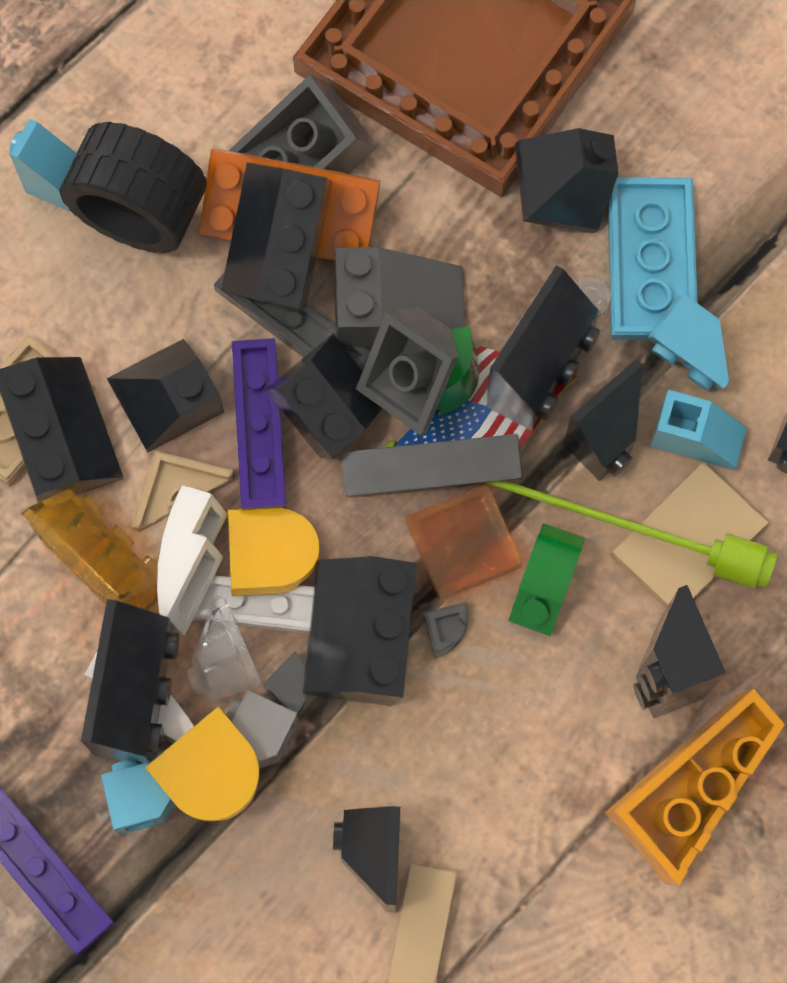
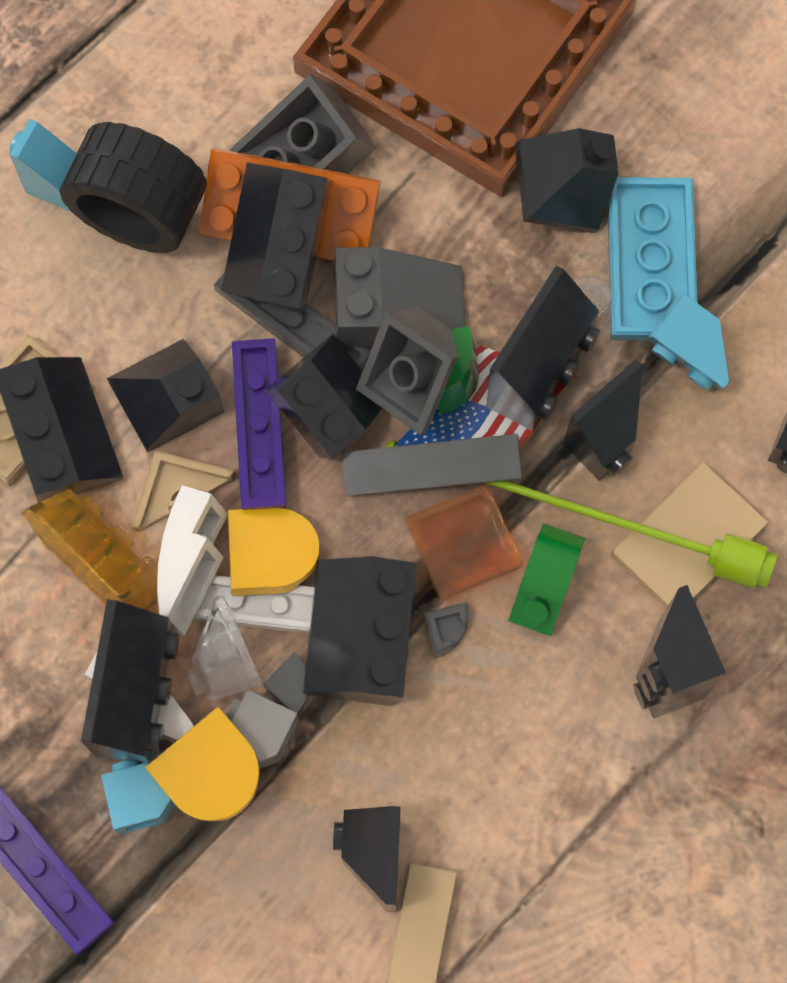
(686, 795): light orange wedge -> none
(698, 430): medium azure slope -> none

